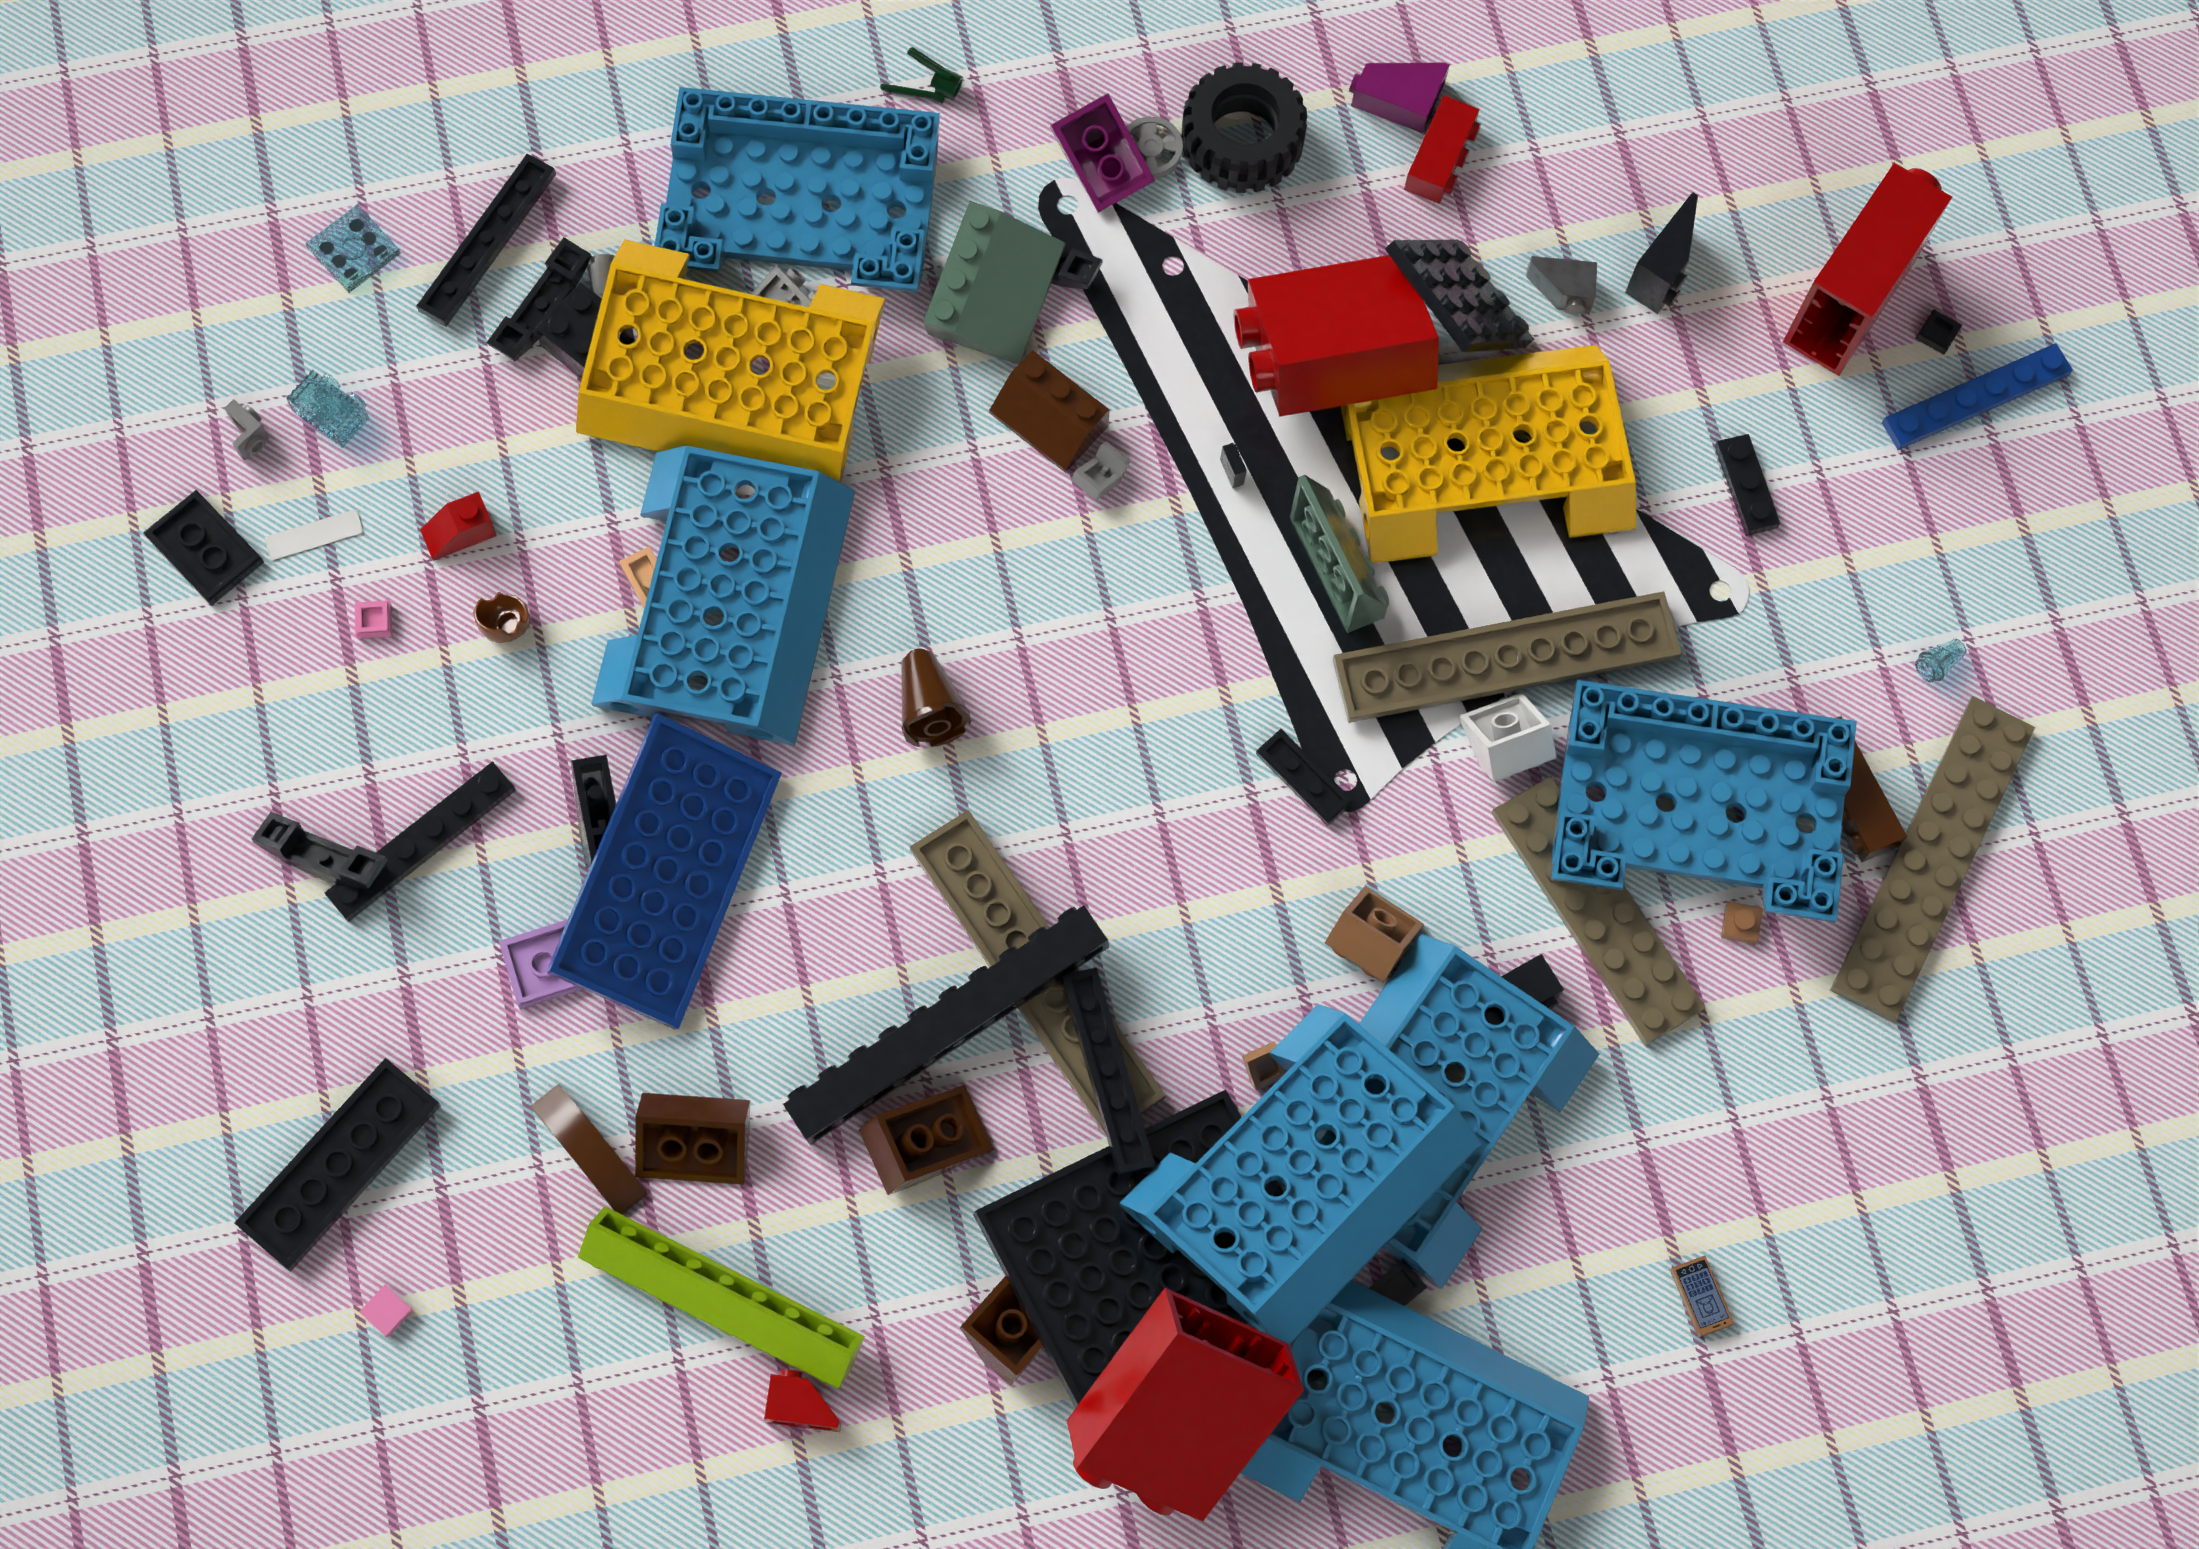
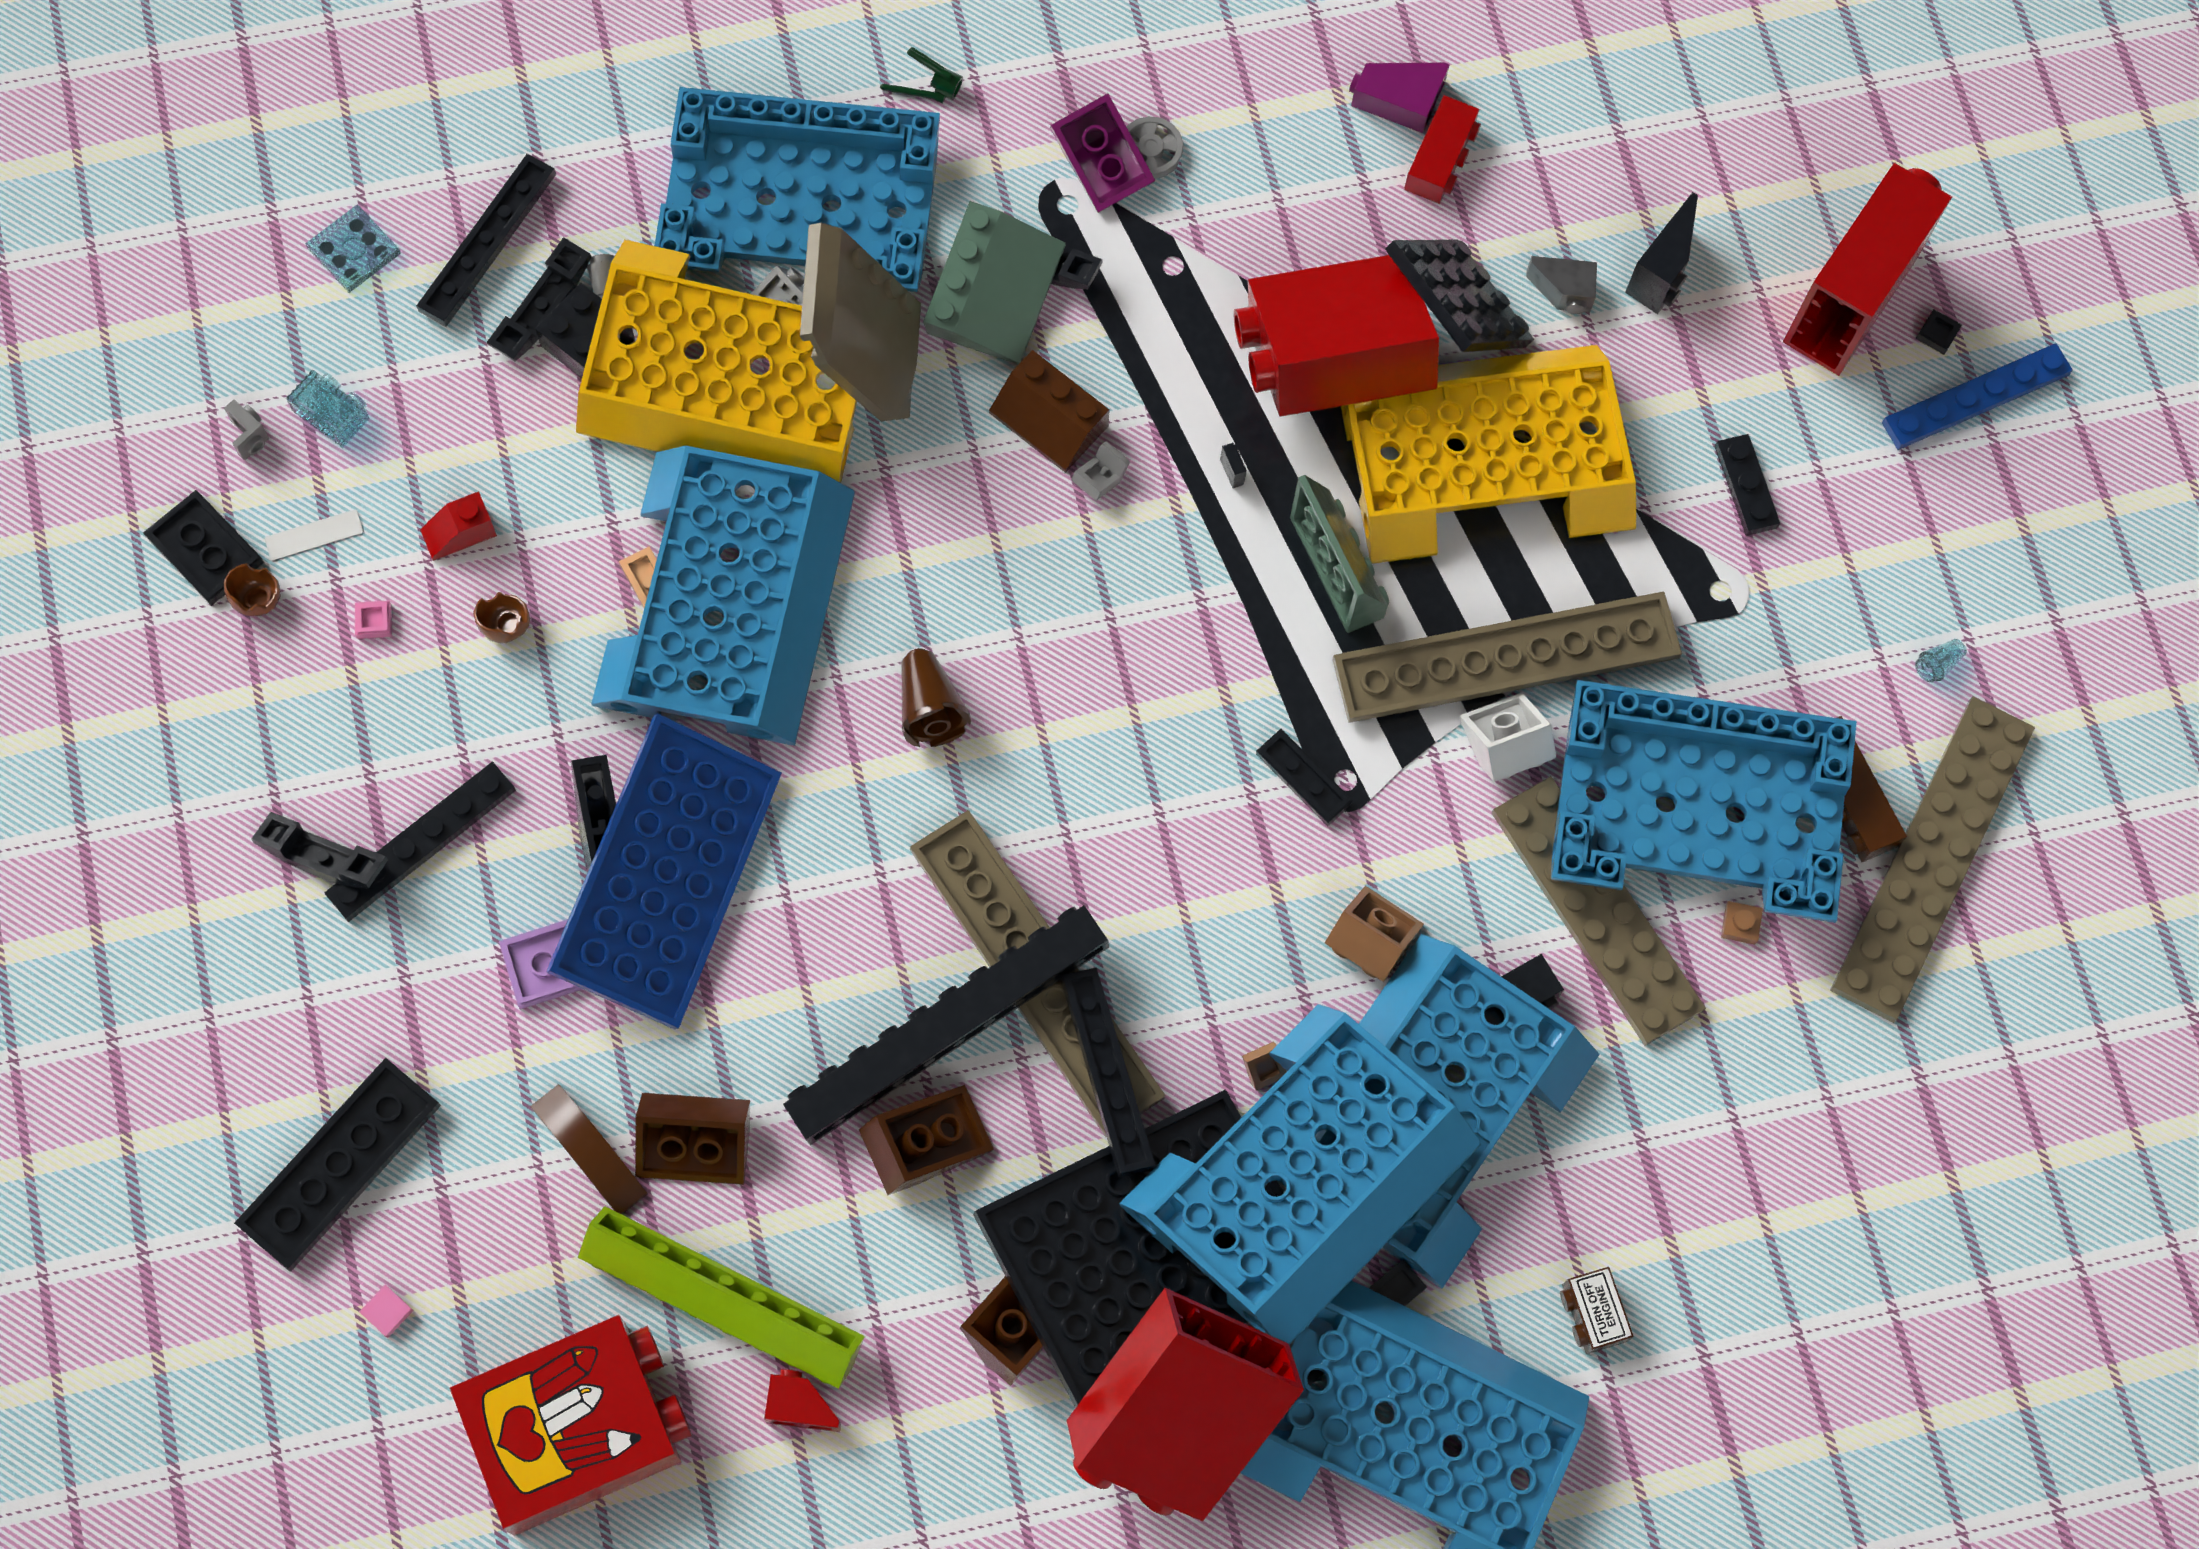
(251, 590): none -> dark orange hair
(570, 1423): none -> red brick
(859, 323): none -> dark tan slope
(1250, 91): black tyre -> none
(1596, 1311): none -> brick
(1701, 1296): tile -> none

